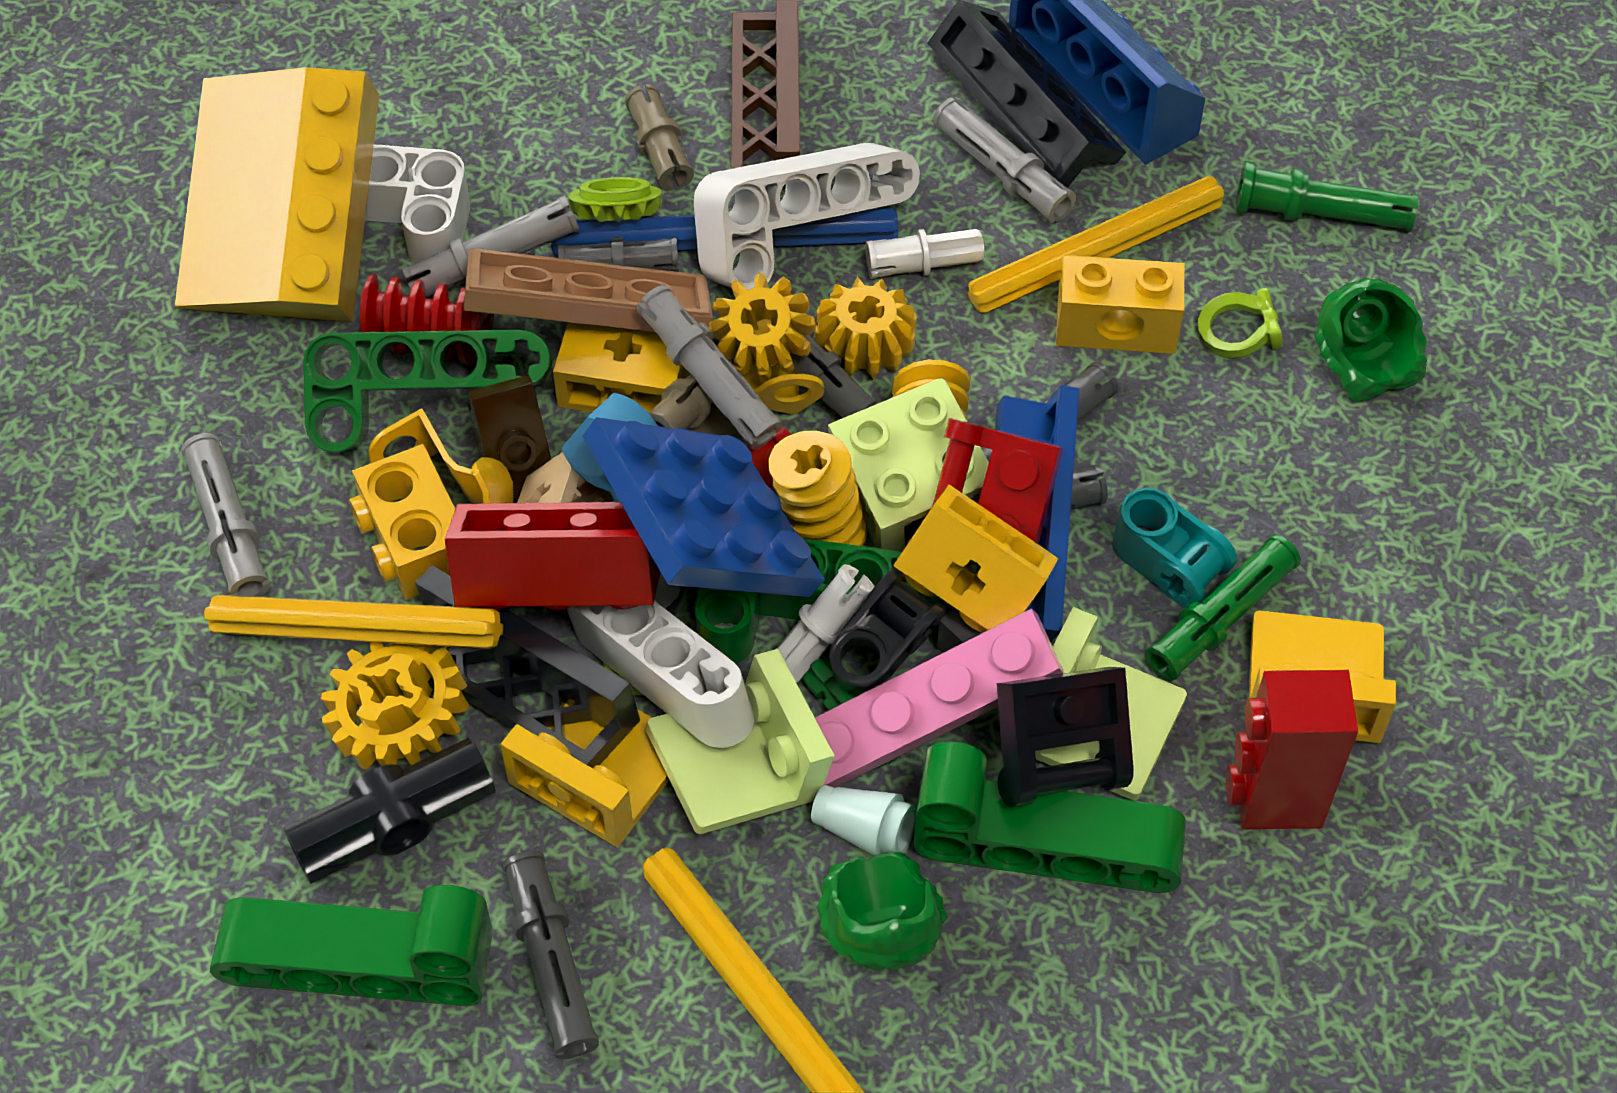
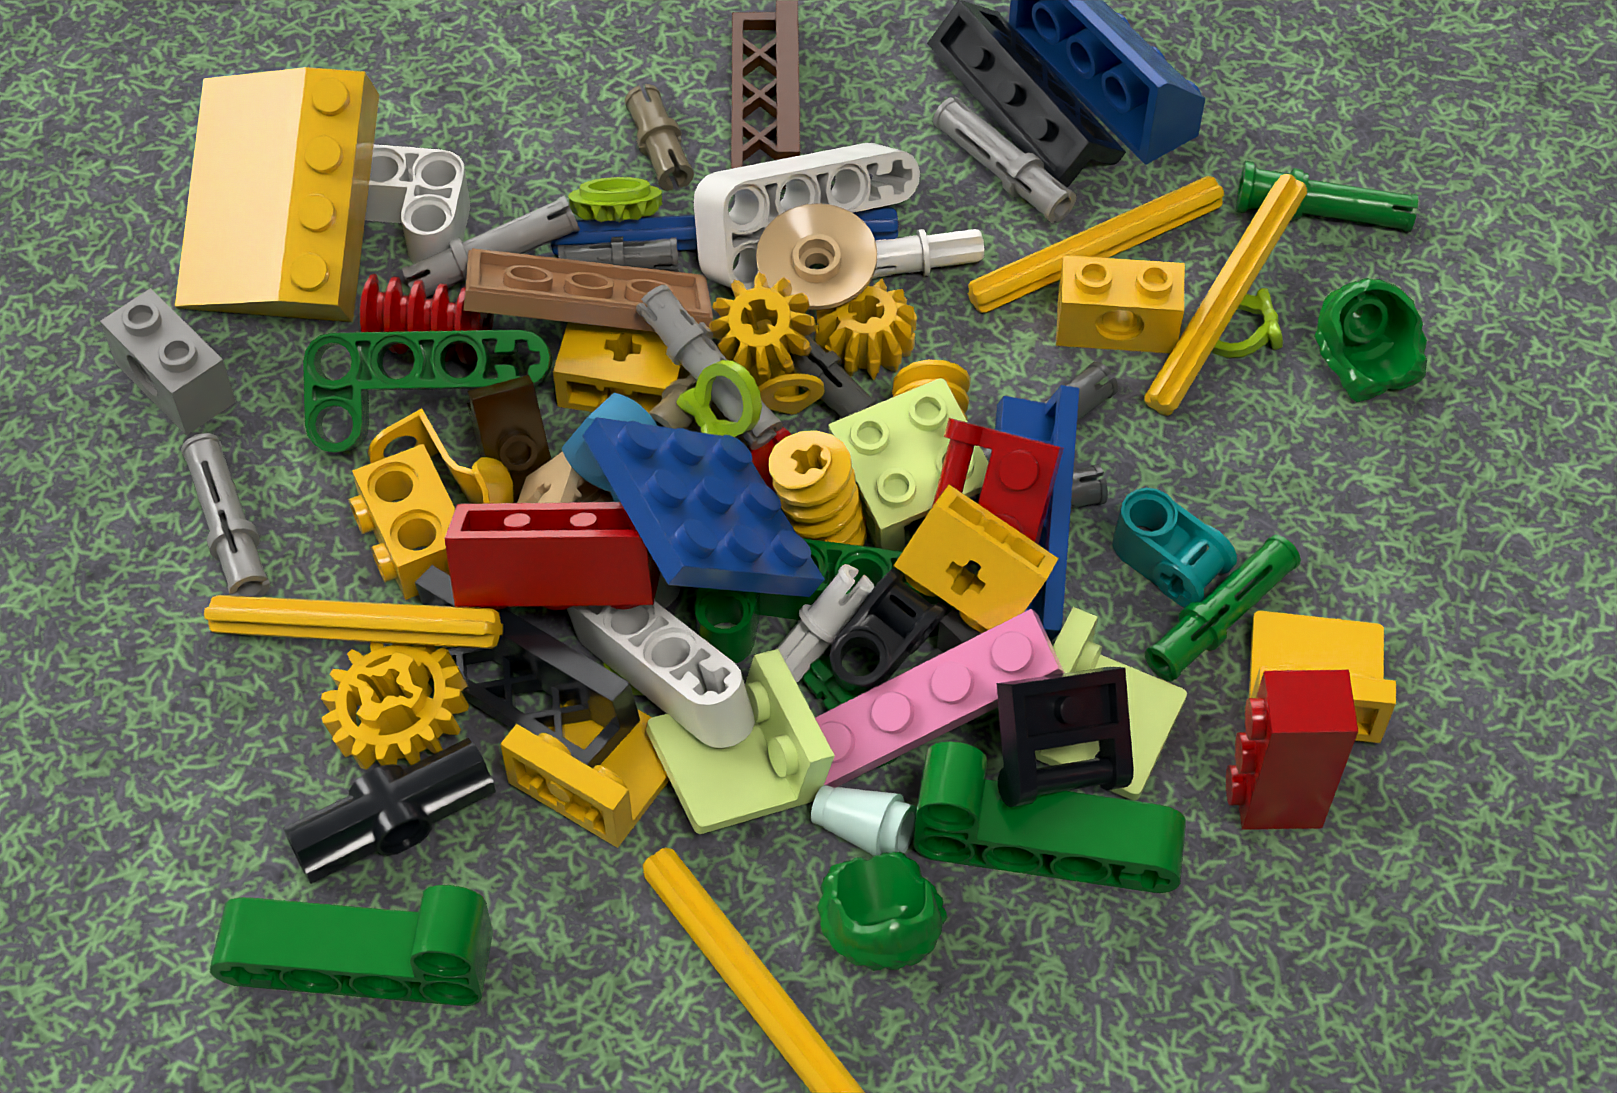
(168, 361): none -> light grey brick
(530, 883): dark grey pin -> none
(697, 399): none -> lime piece
(819, 236): none -> tan dish
(1225, 295): none -> yellow axle

